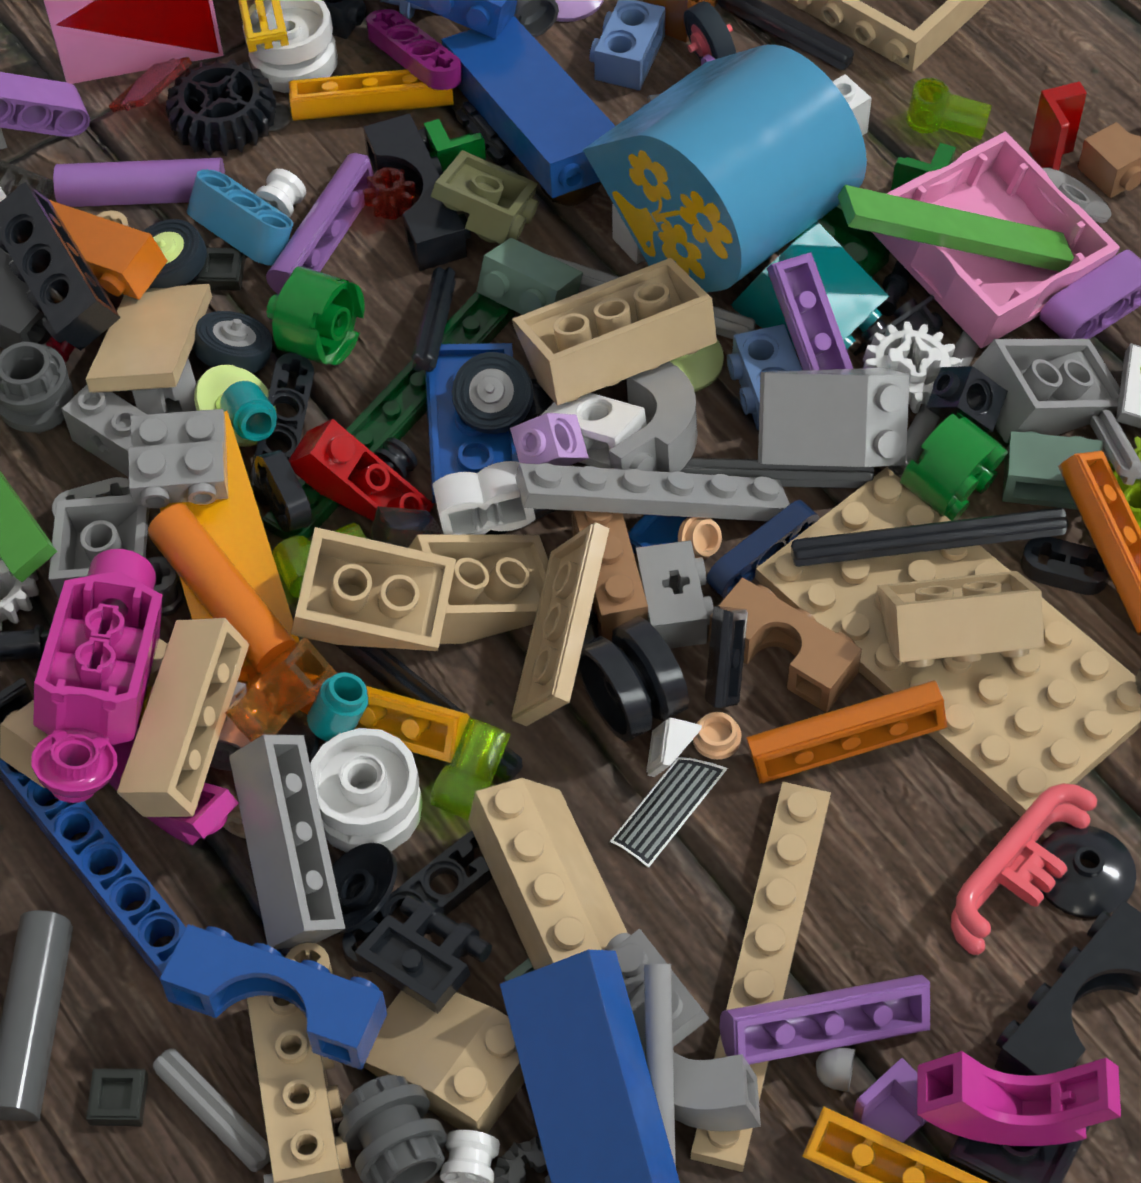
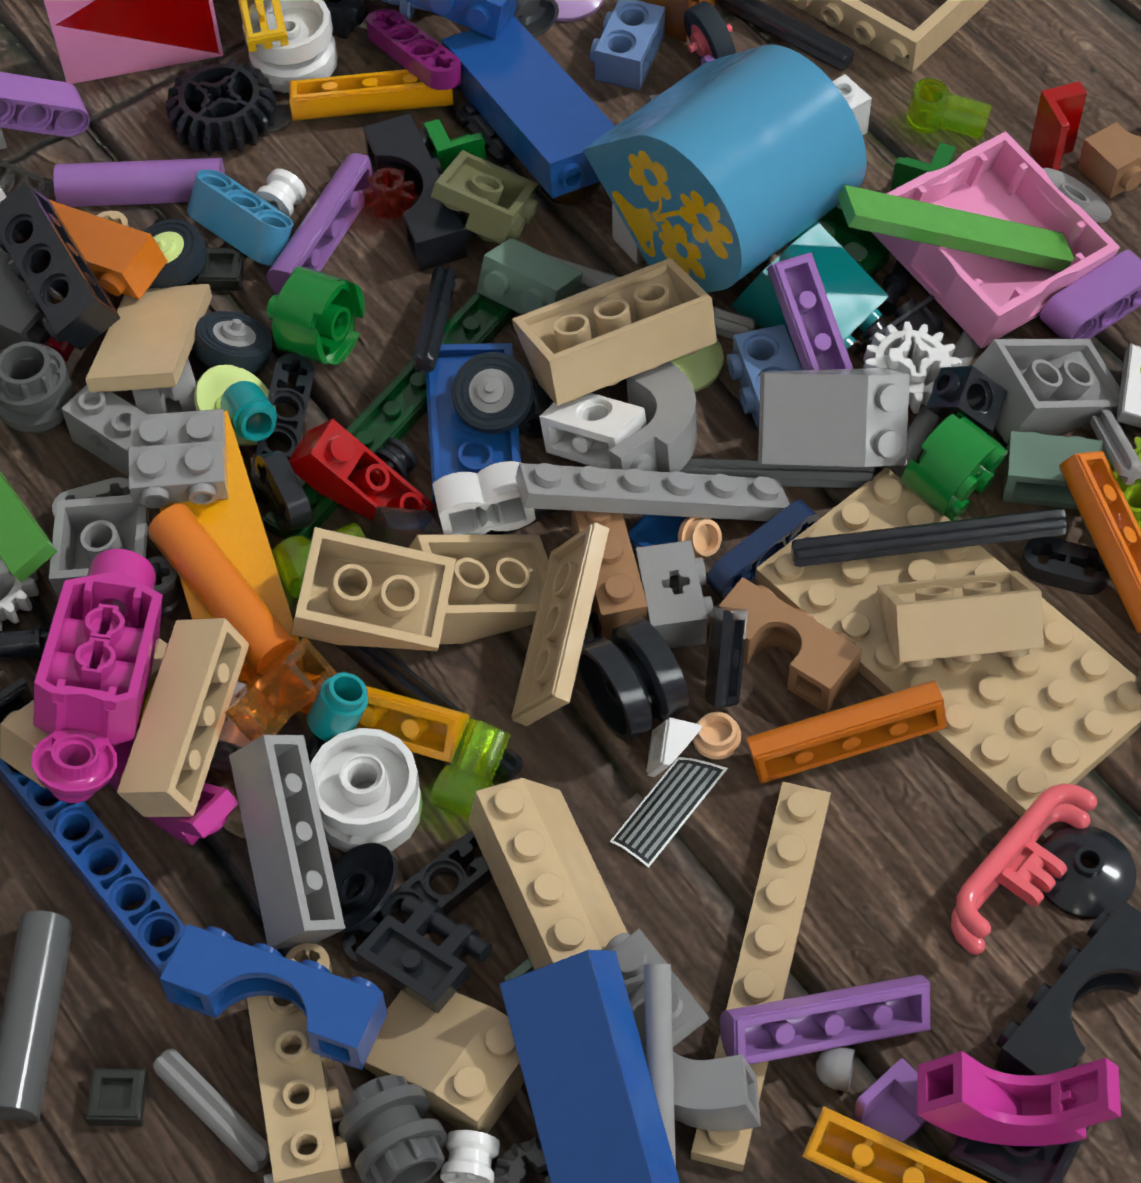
(150, 84): clear red piece -> none
(550, 440): lavender brick -> none

